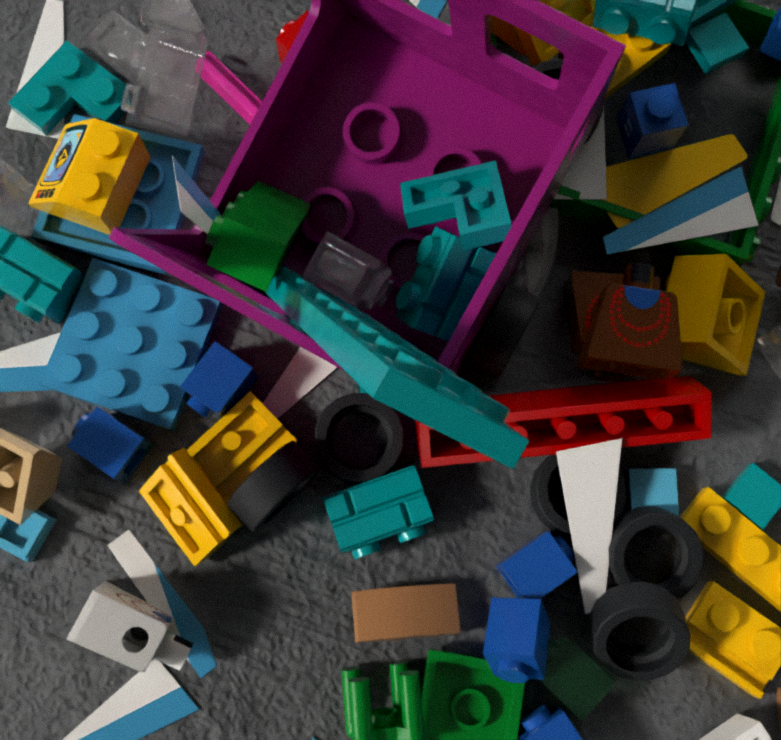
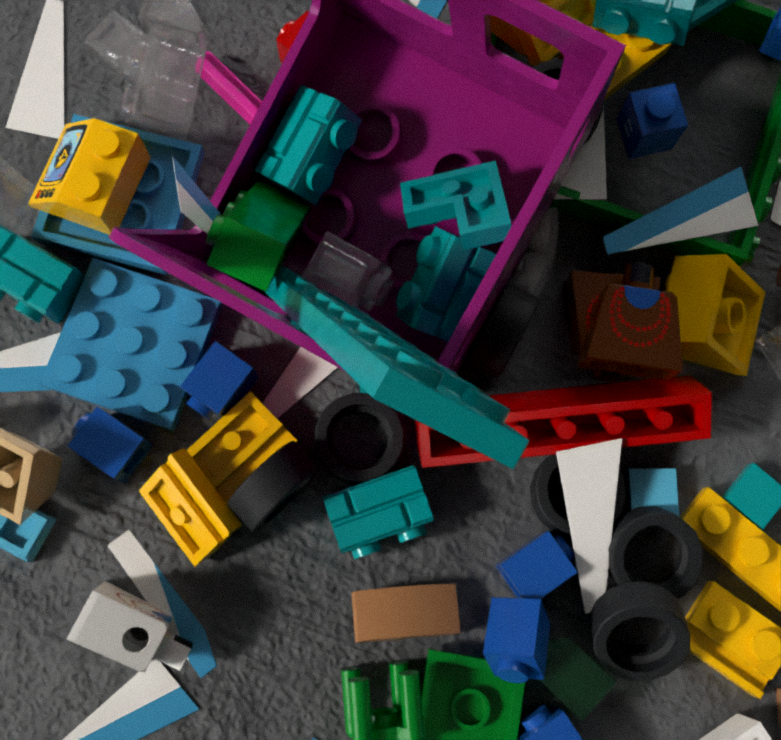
(68, 81): teal plate -> none
(309, 144): none -> teal brick
(661, 177): yellow sticker -> none
(716, 43): teal tile -> none

